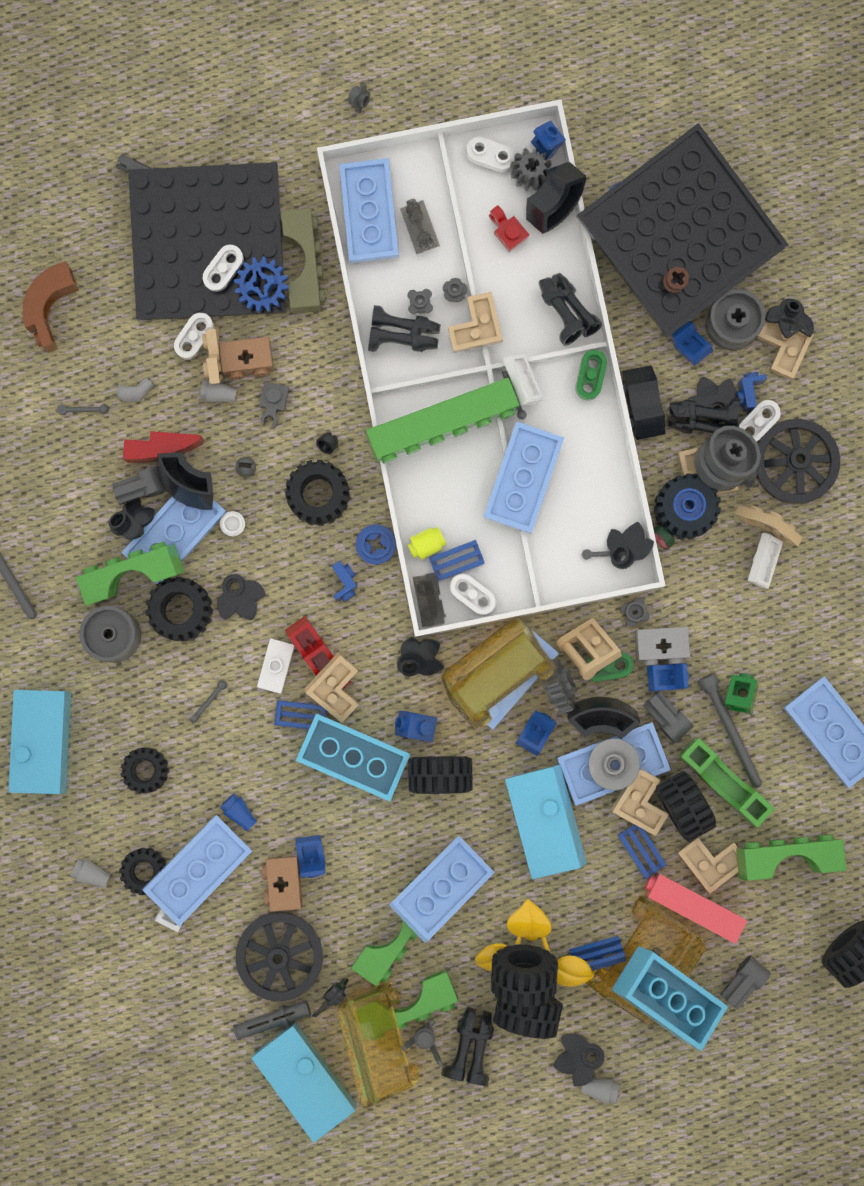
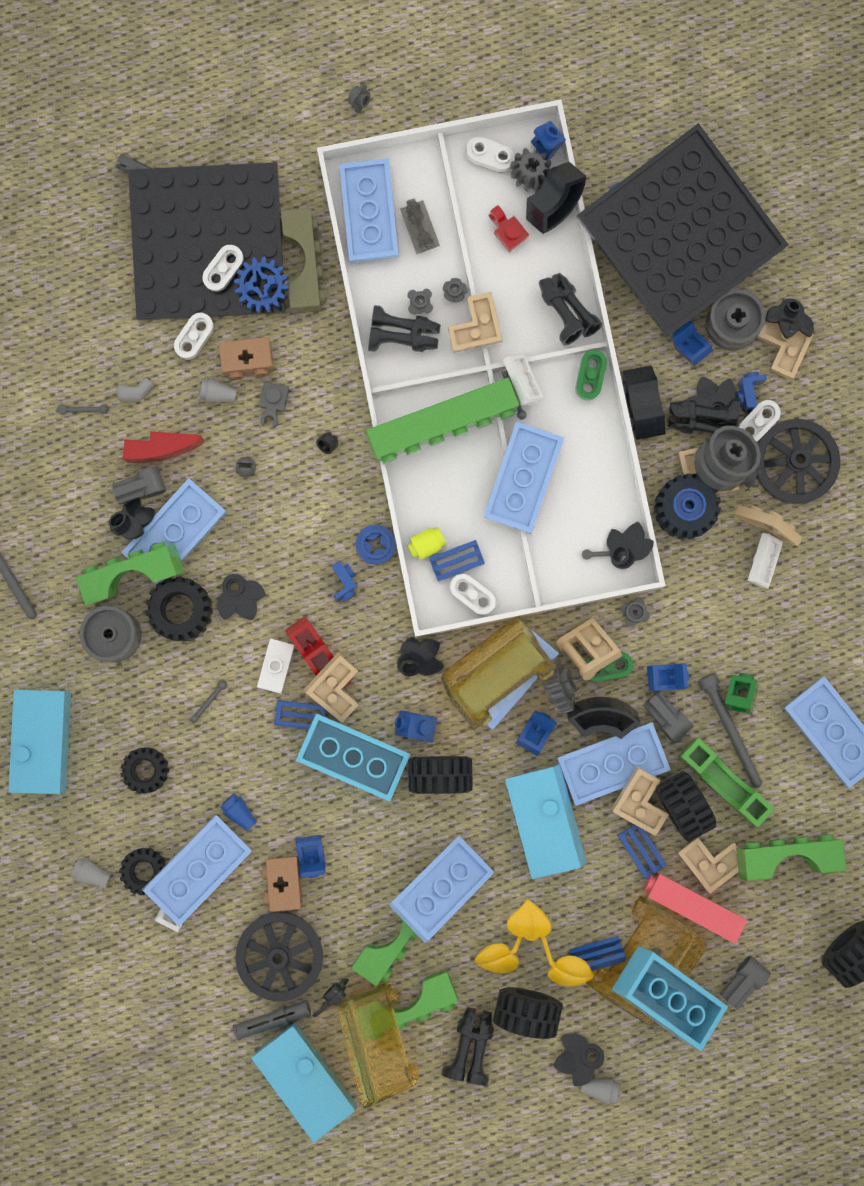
(40, 297): dark orange arch -> none
(185, 482): black brick -> none
(212, 367): tan plate -> none
(232, 523): white plate -> none
(308, 473): black tyre -> none
(424, 1039): dark grey plant -> none
(428, 600): clear smoke hinge -> none
(524, 975): black tyre -> none
(601, 761): light grey dish -> none
(663, 537): dark green tile -> none
(674, 272): reddish brown bush -> none
(677, 643): light grey brick -> none

